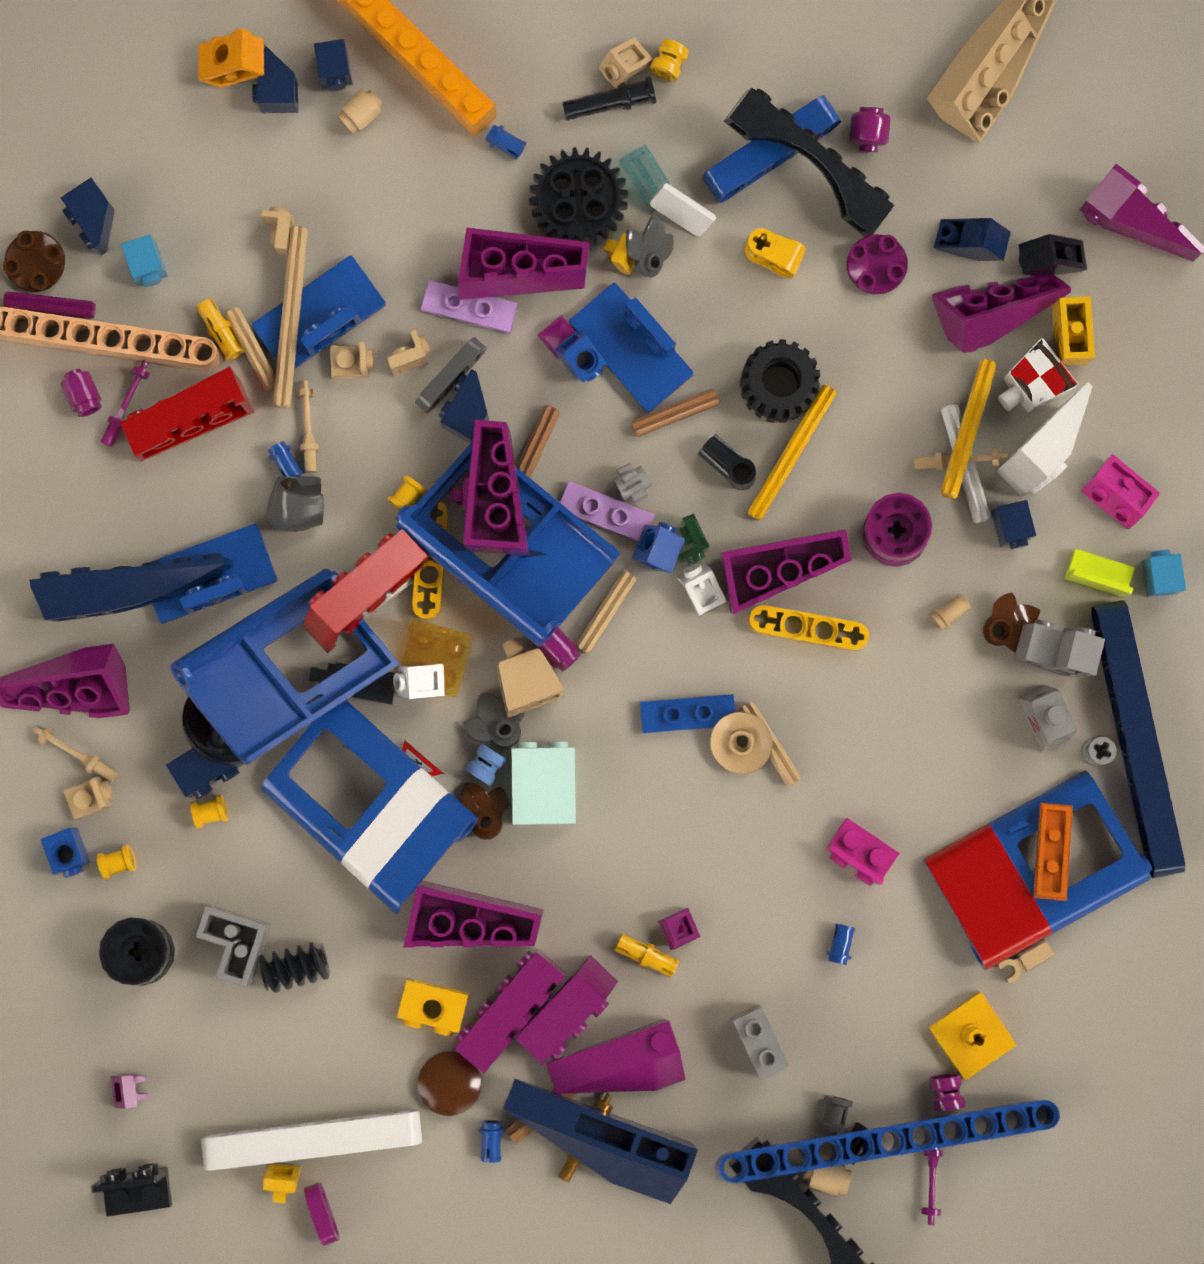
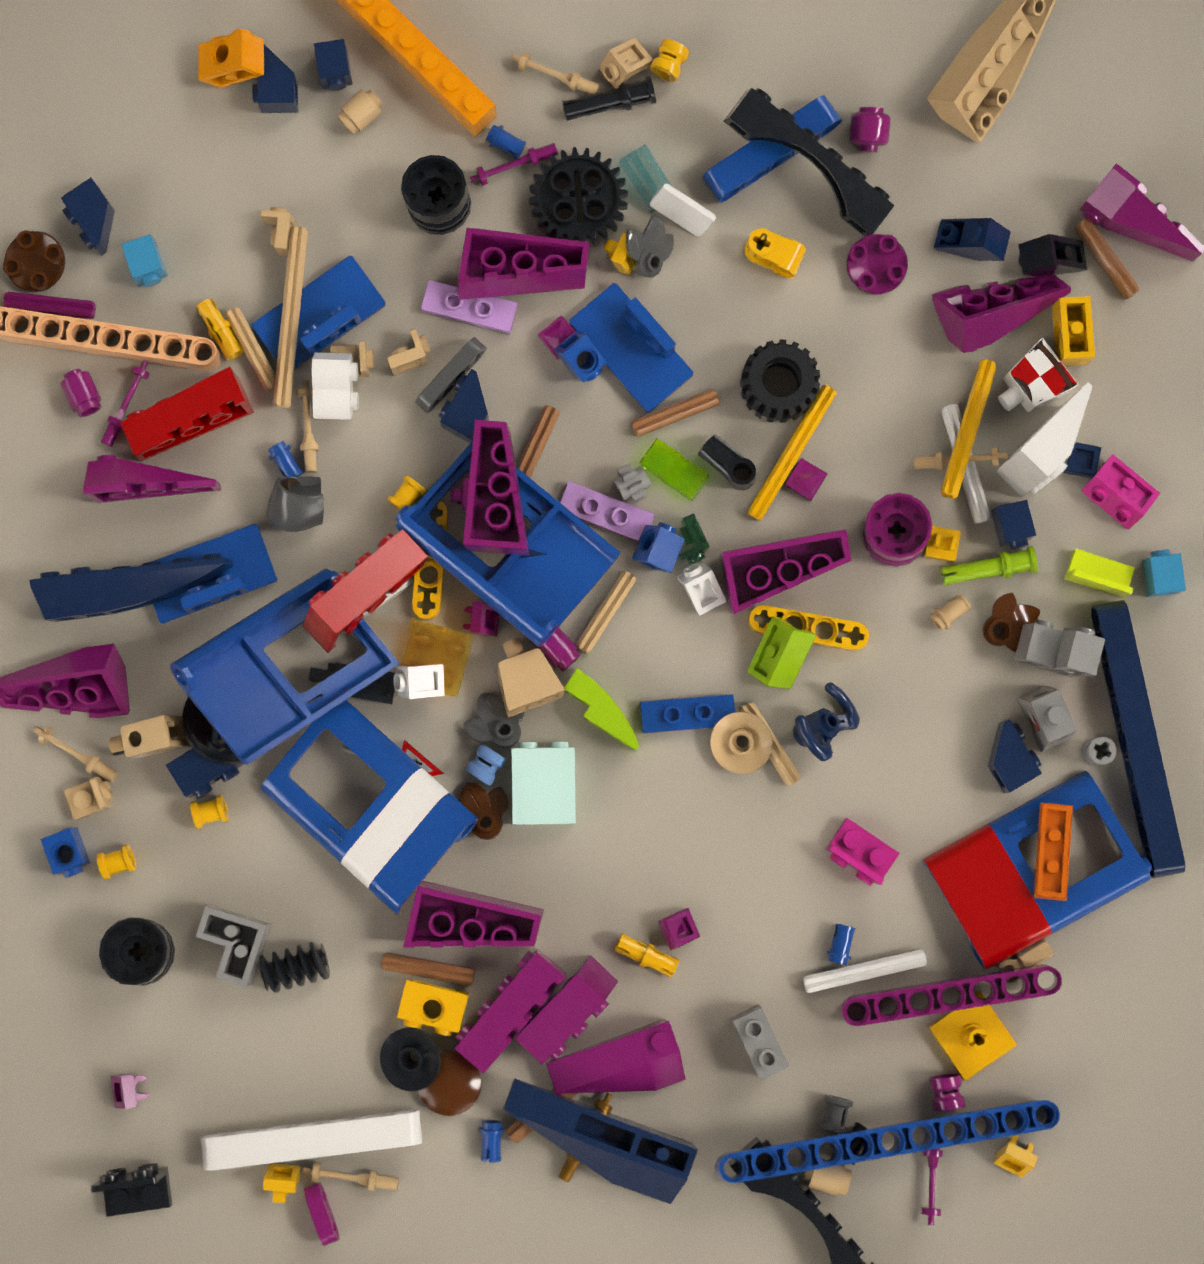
(124, 480): none -> magenta wedge
(149, 737): none -> tan torso
(333, 386): none -> white brick
(370, 1180): none -> tan piece
(398, 1065): none -> black dish
(428, 181): none -> black wheel
(428, 969): none -> medium nougat axle
(483, 619): none -> magenta tile
(533, 157): none -> magenta piece
(574, 80): none -> tan piece
(602, 709): none -> lime slope
(674, 469): none -> clear neon green slope
(780, 654): none -> lime panel
(806, 479): none -> magenta tile
(820, 727): none -> dark blue piece
(864, 971): none -> white axle
(942, 544): none -> yellow tile
(966, 999): none -> magenta beam
(1005, 565): none -> lime pin
(1010, 759): none -> dark blue slope
(1016, 1159): none -> yellow tile
(1083, 460): none -> dark blue tile
(1107, 258): none -> medium nougat axle

